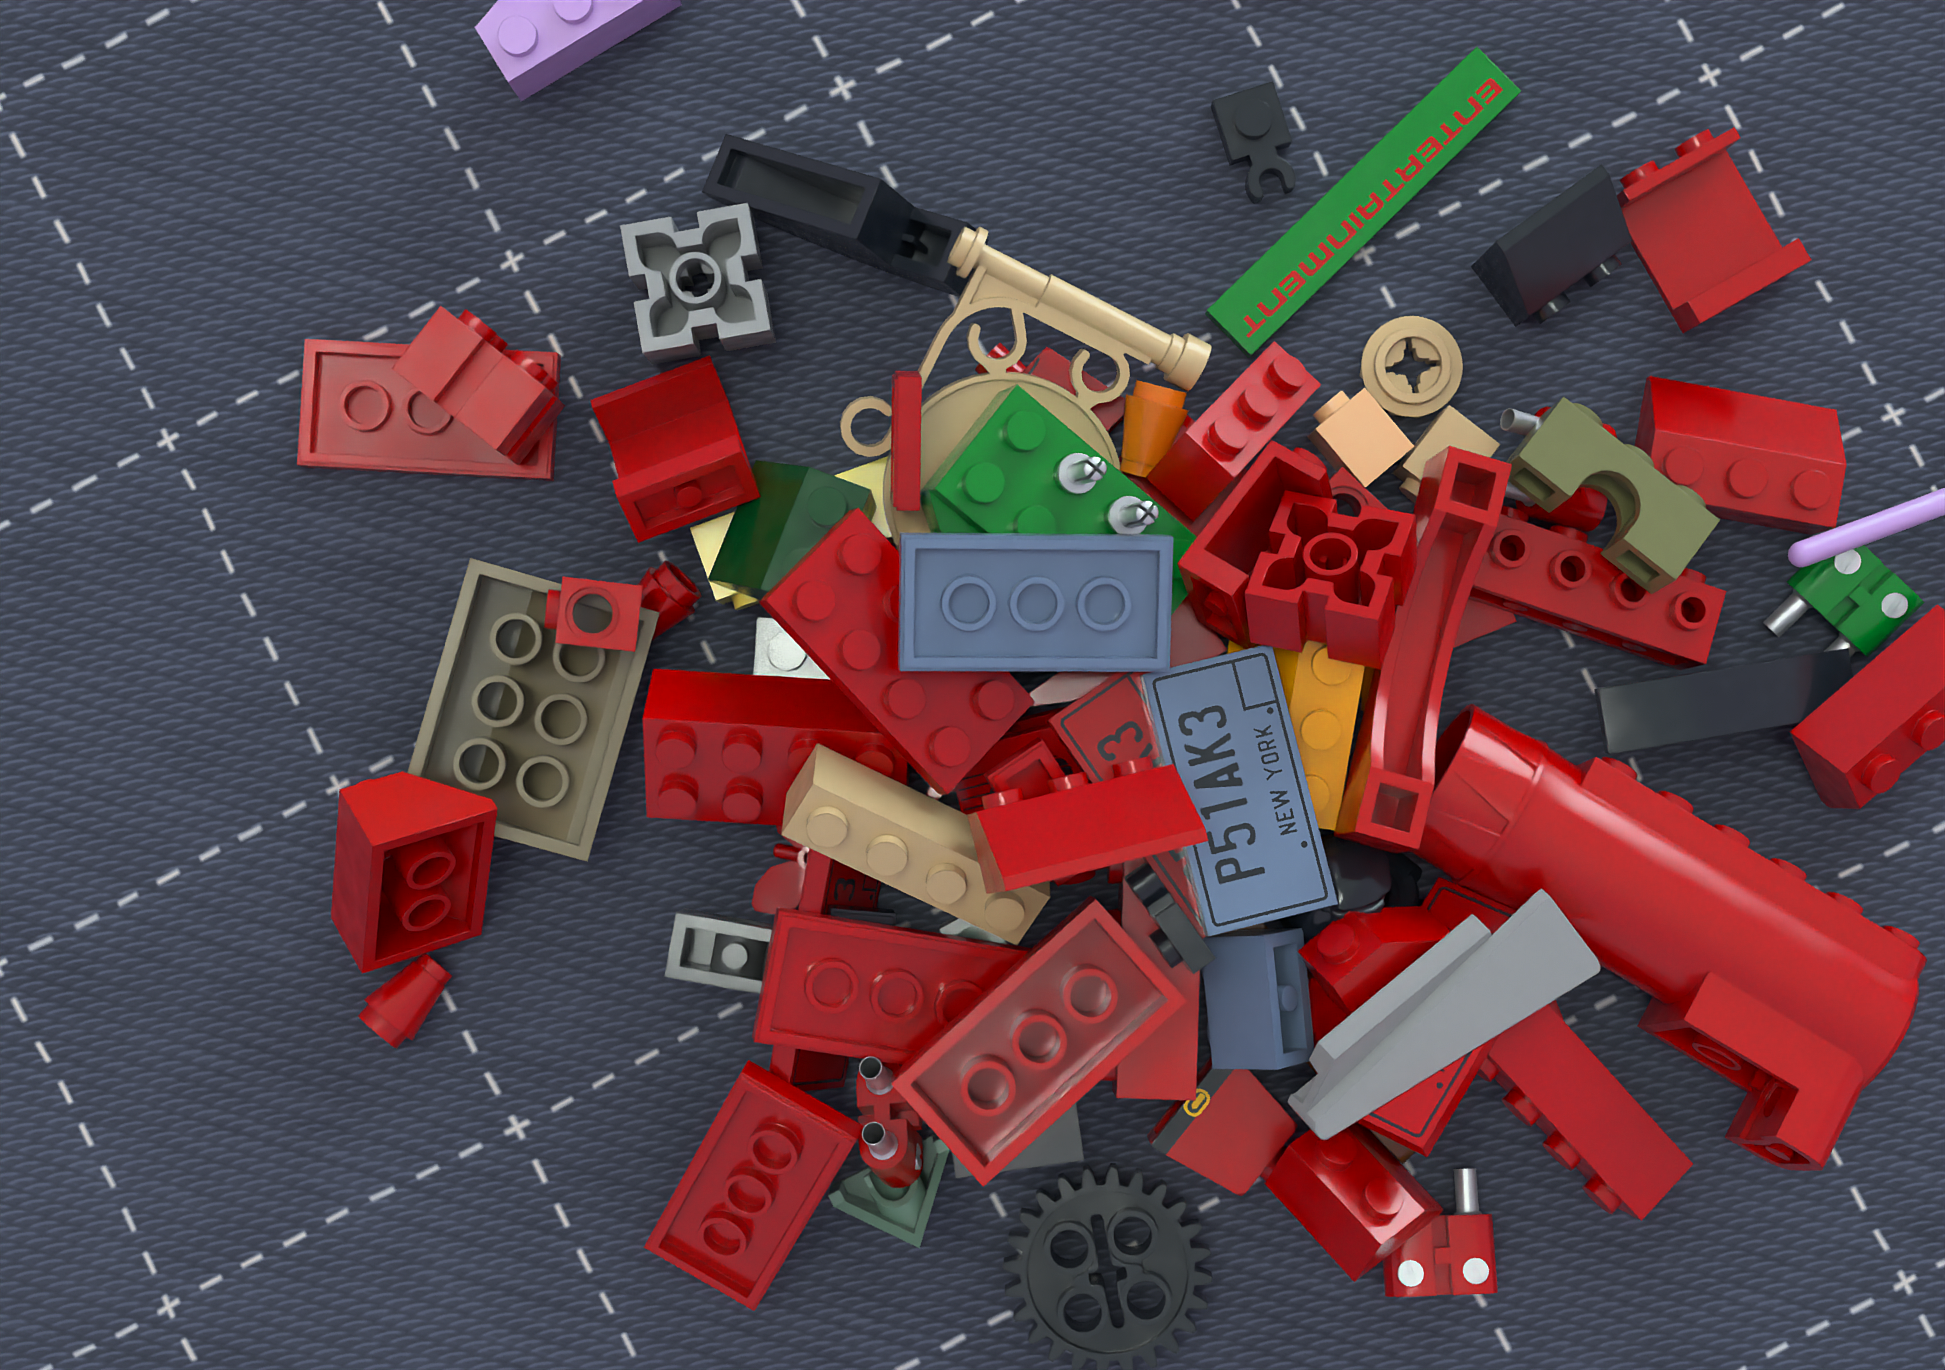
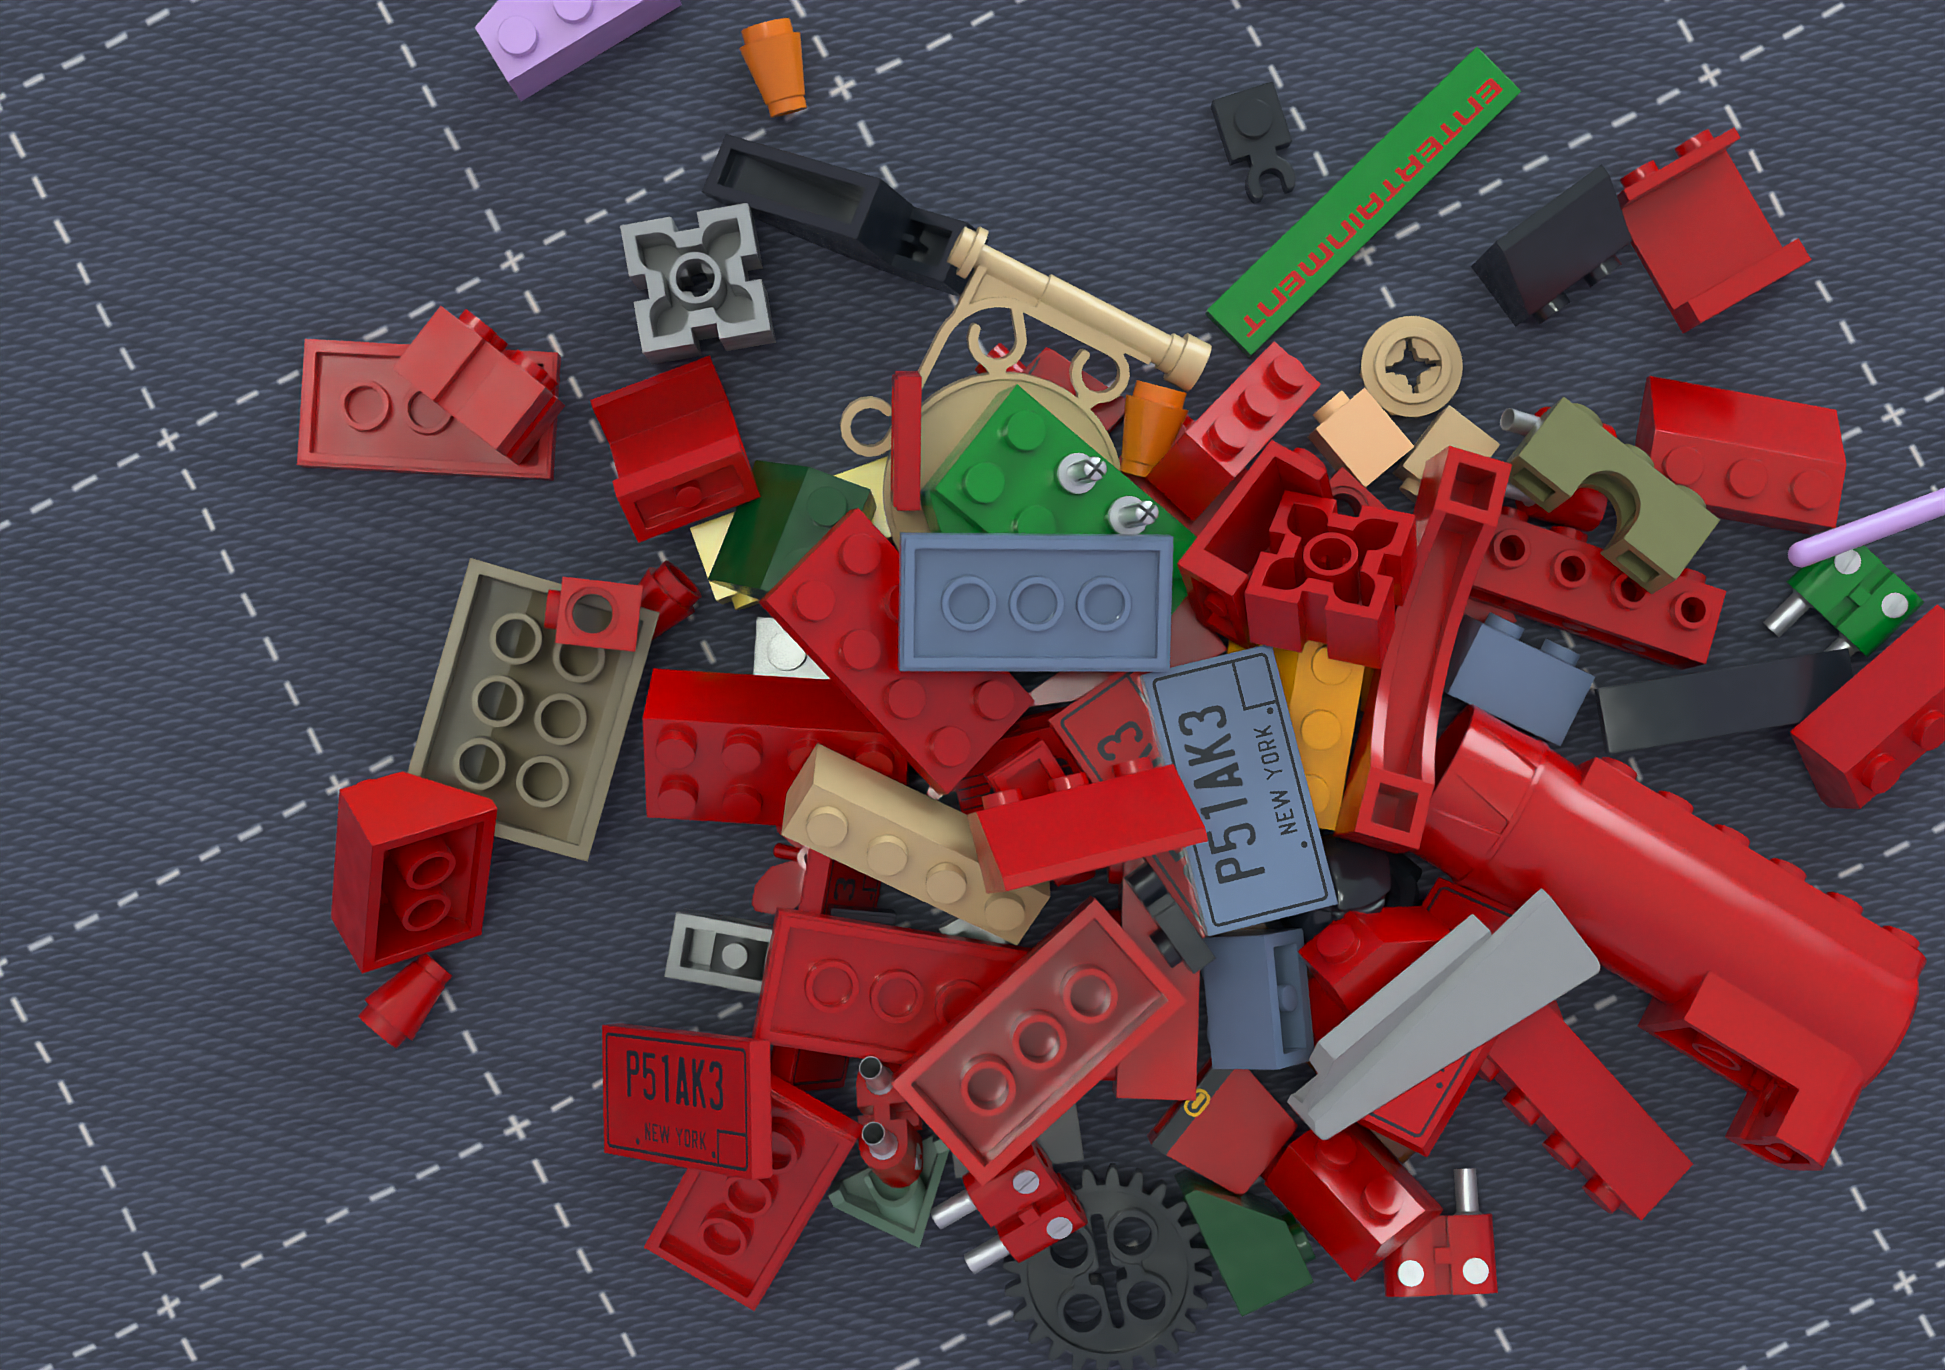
(688, 1099): none -> red tile
(776, 65): none -> orange cone
(1024, 1203): none -> red piece
(1251, 1243): none -> dark green slope
(1516, 680): none -> sand blue brick

